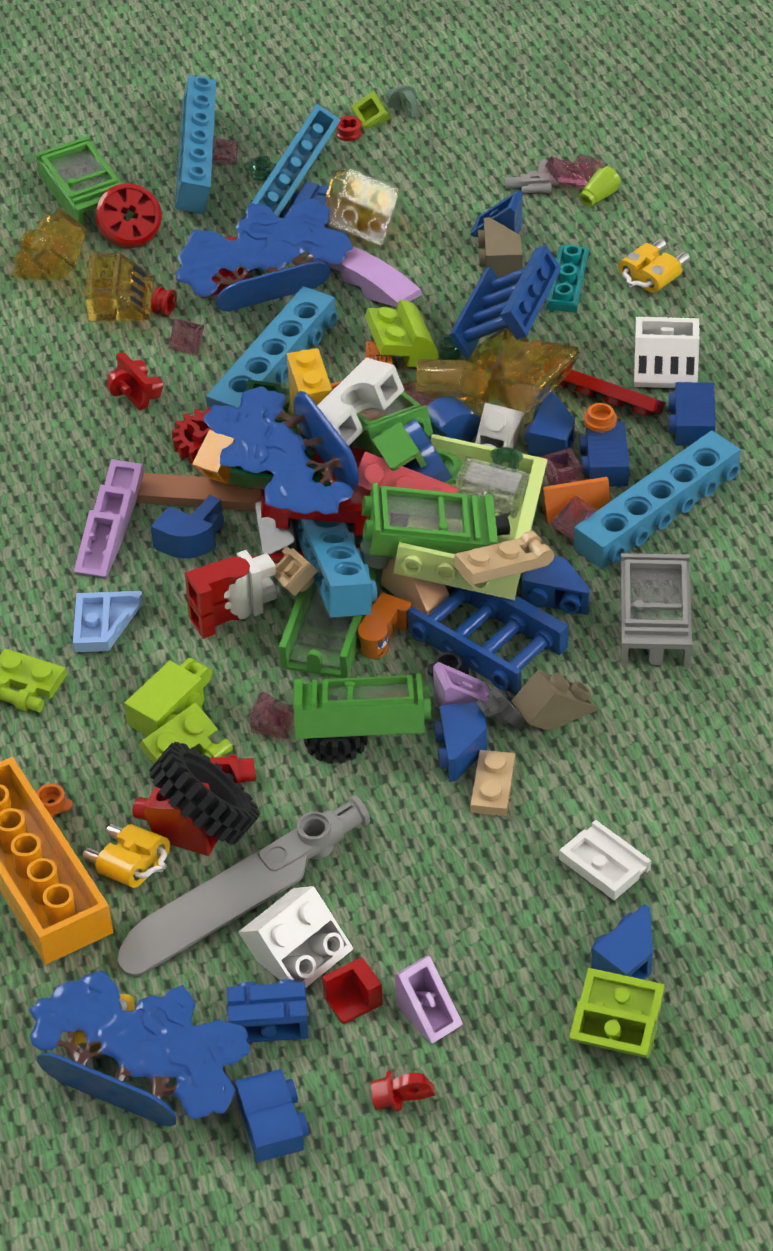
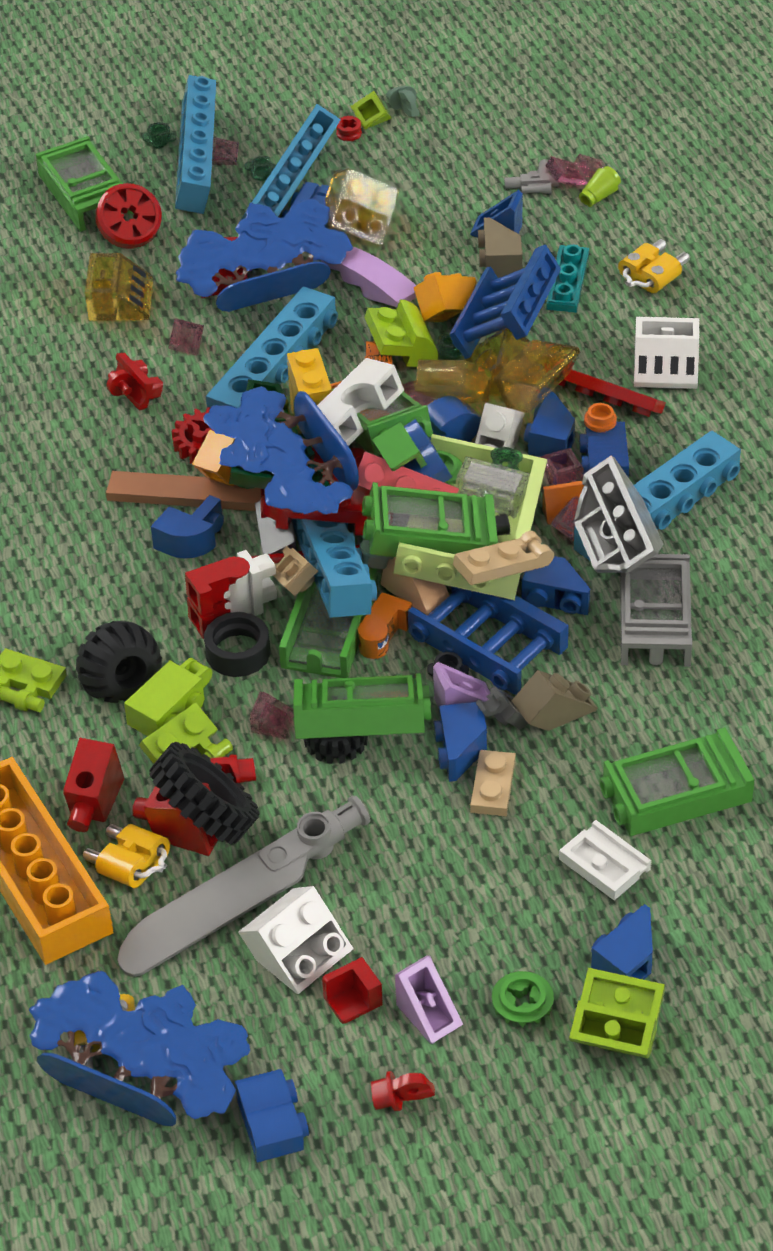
(50, 248): clear yellow slope -> none
(55, 793): orange plate -> none
(92, 783): none -> red torso
(102, 618): light blue wing -> none
(109, 519): lavender slope -> none
(117, 660): none -> black wheel
(158, 135): none -> clear green plate
(163, 301): red bush -> none
(237, 663): none -> black tyre
(269, 1010): blue brick -> none
(443, 295): none -> light orange slope
(517, 985): none -> bright green gear
(614, 520): none -> light grey wedge
(677, 783): none -> bright green door
(693, 411): blue brick -> none

